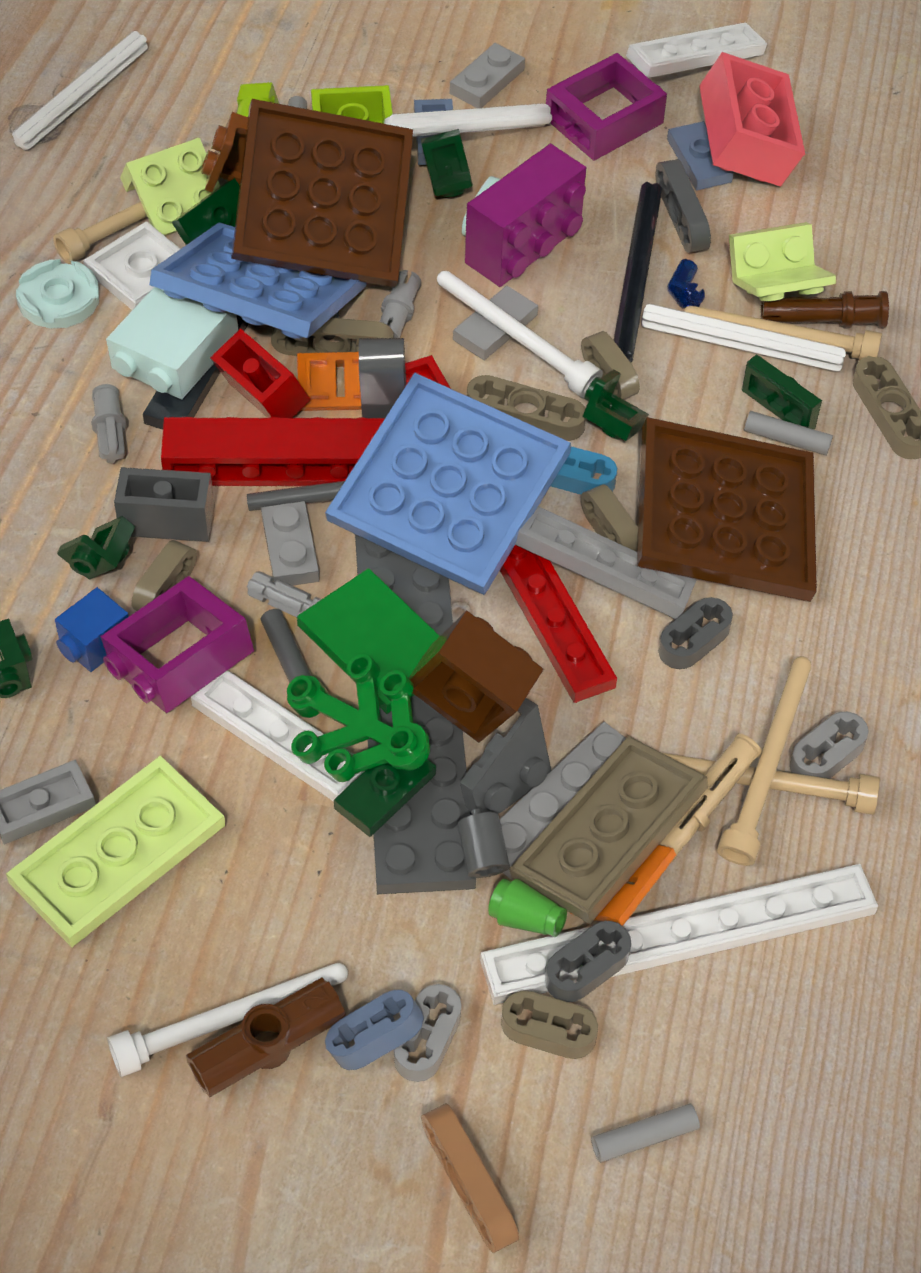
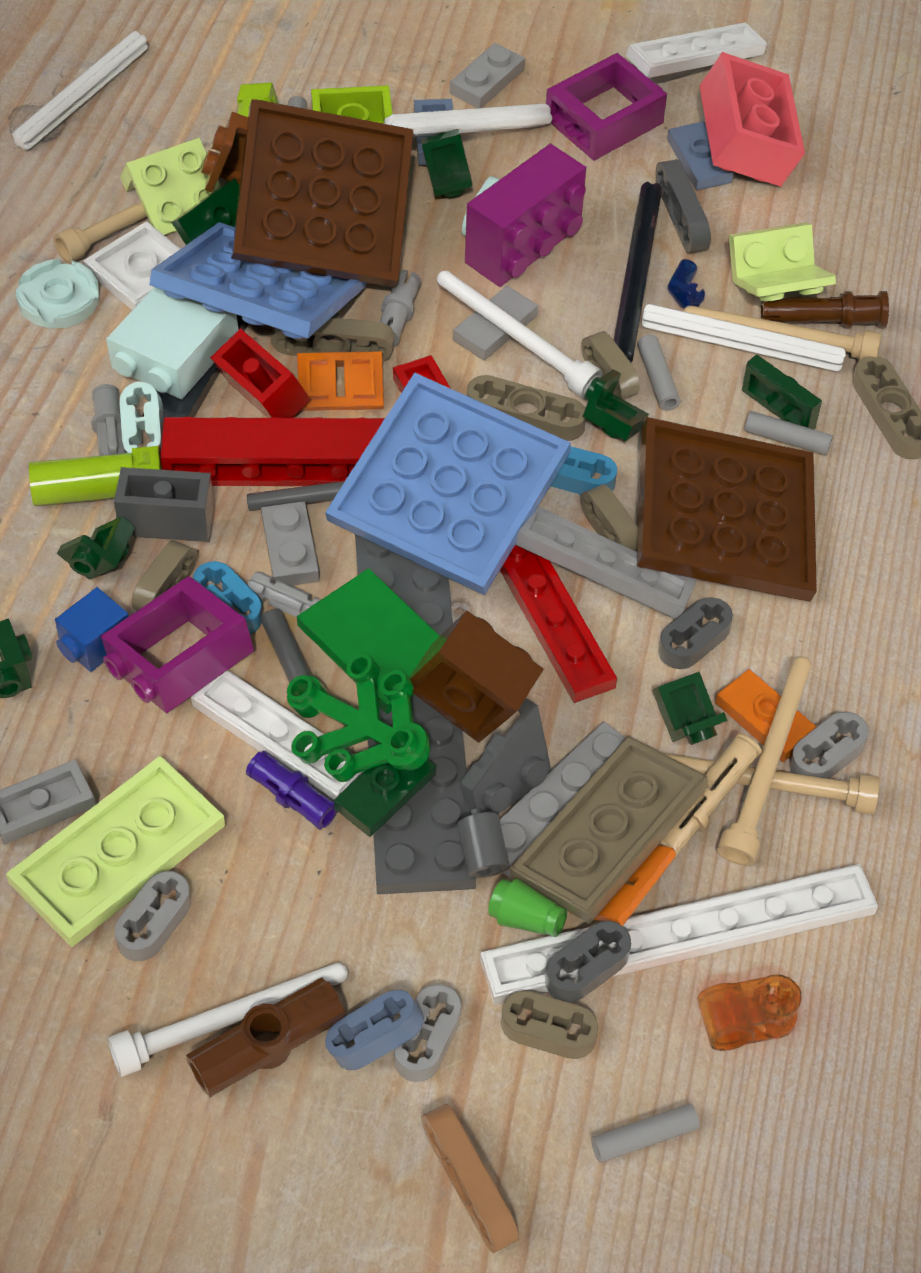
(85, 477): none -> lime piece
(132, 422): none -> light aqua beam
(160, 921): none -> light grey beam
(234, 591): none -> dark azure beam
(291, 789): none -> dark purple pin
(381, 374): dark grey beam -> none
(659, 372): none -> light grey piece
(688, 709): none -> dark green bracket
(748, 1012): none -> clear orange piece
(753, 707): none -> orange plate

